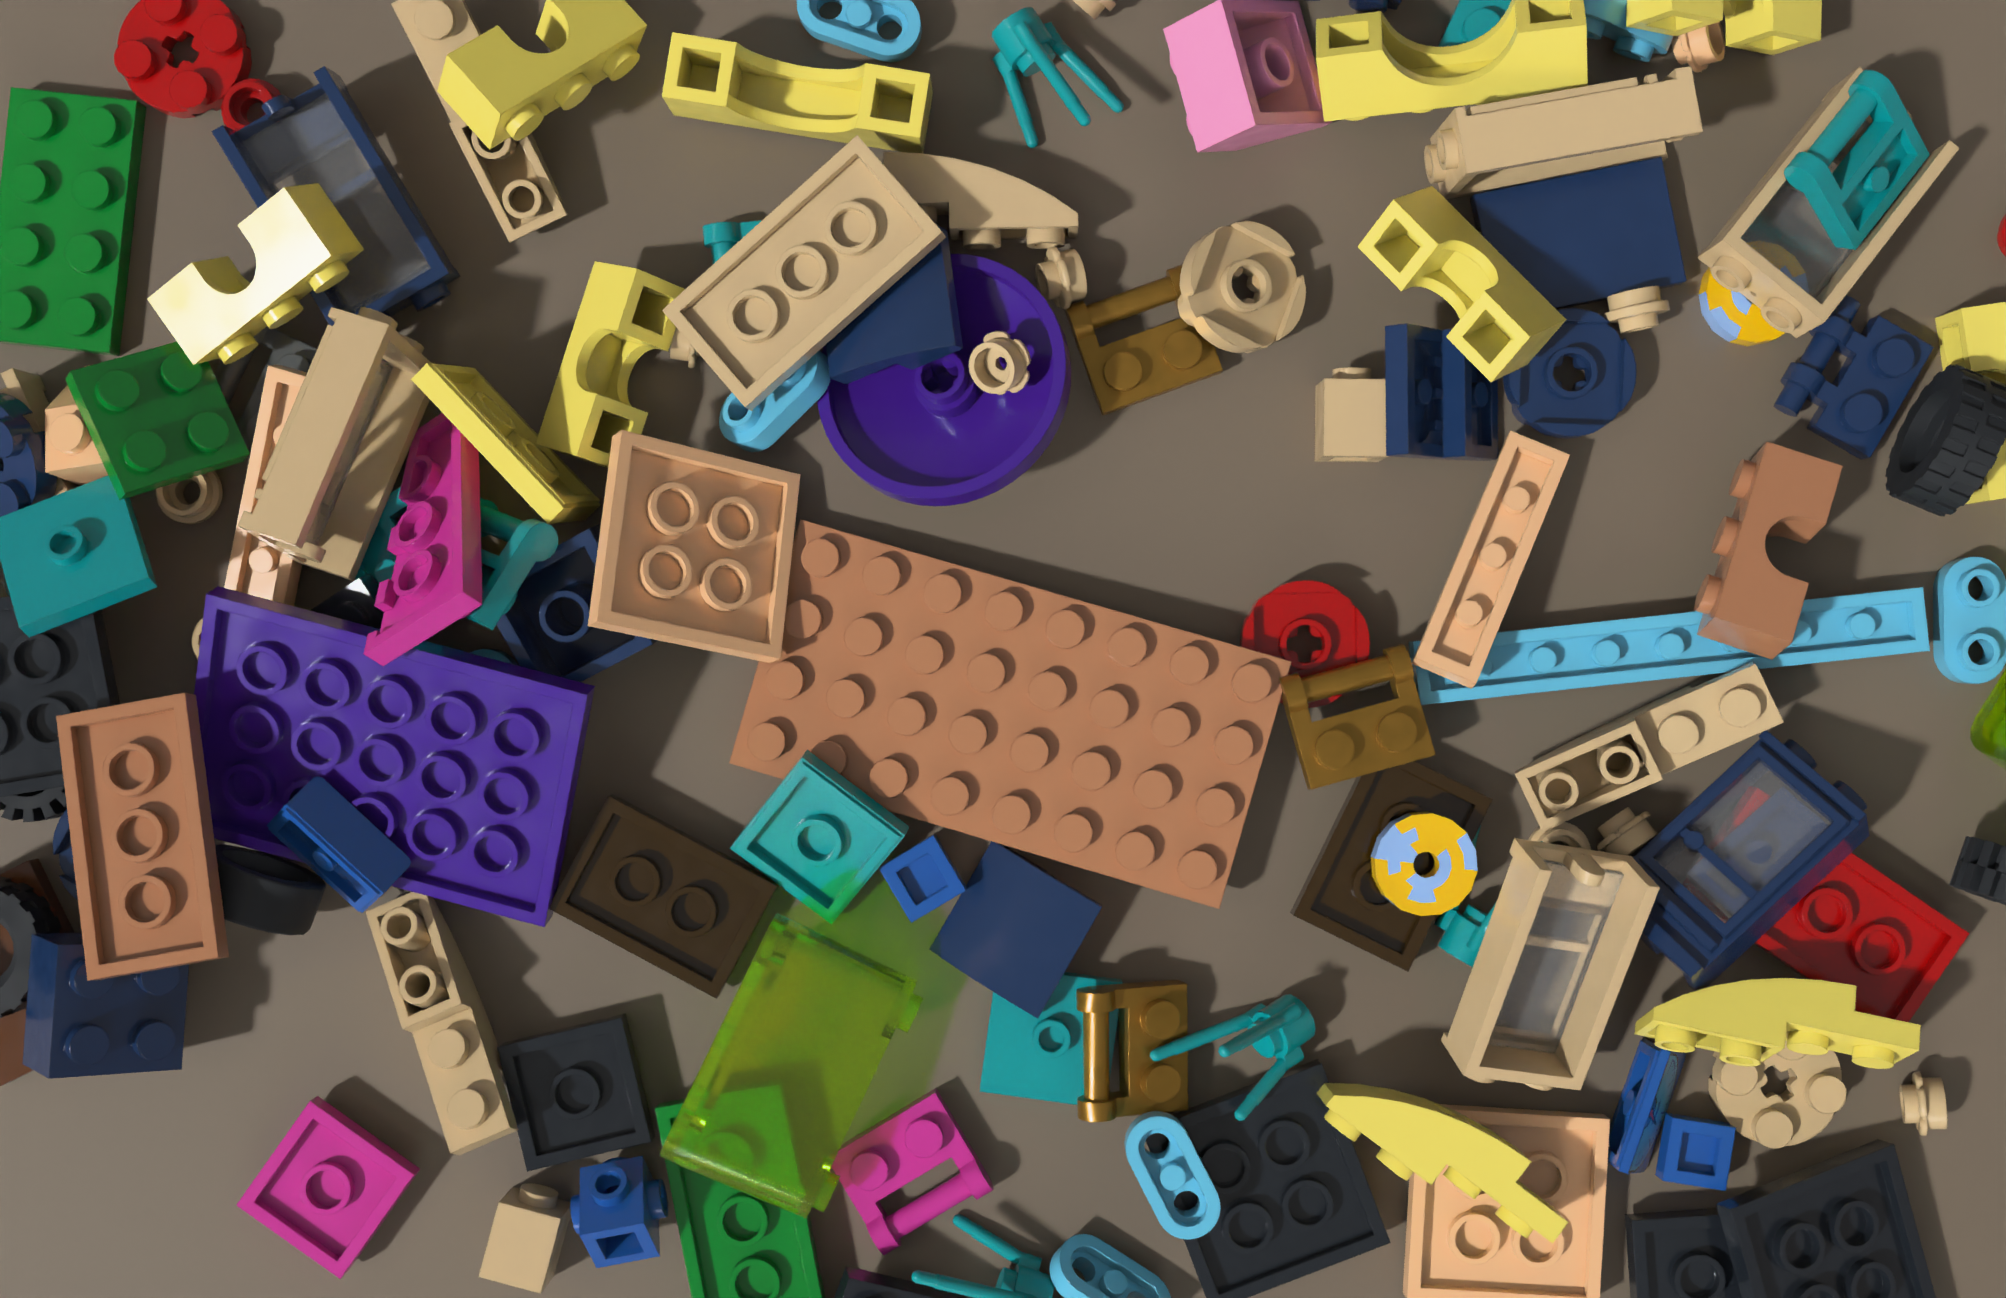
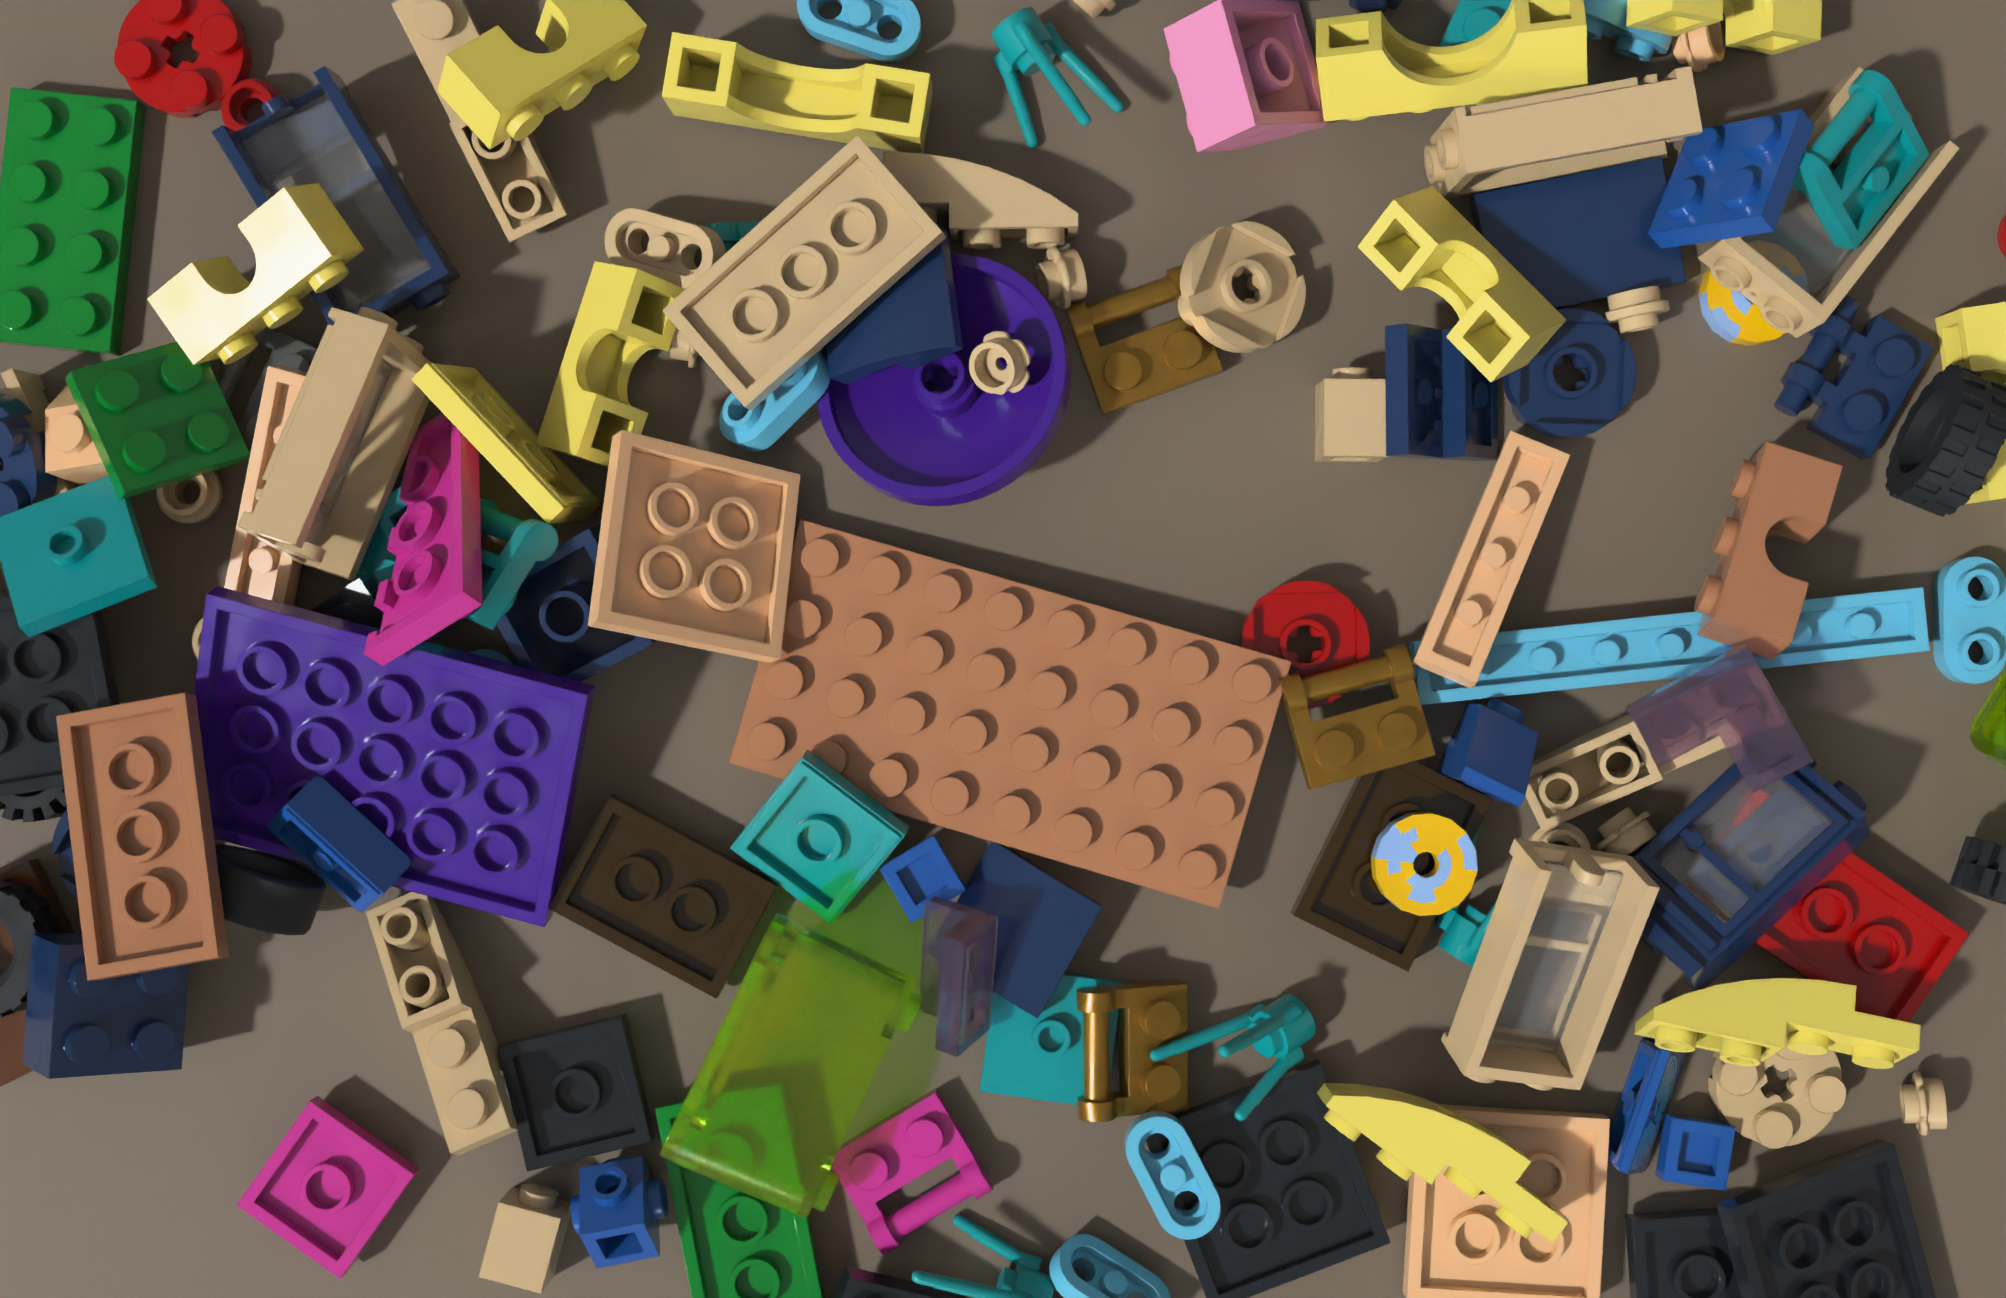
(669, 246): none -> tan plate
(957, 972): none -> clear purple panel
(1491, 752): none -> blue slope
(1727, 701): none -> clear purple plate
(1732, 180): none -> blue plate

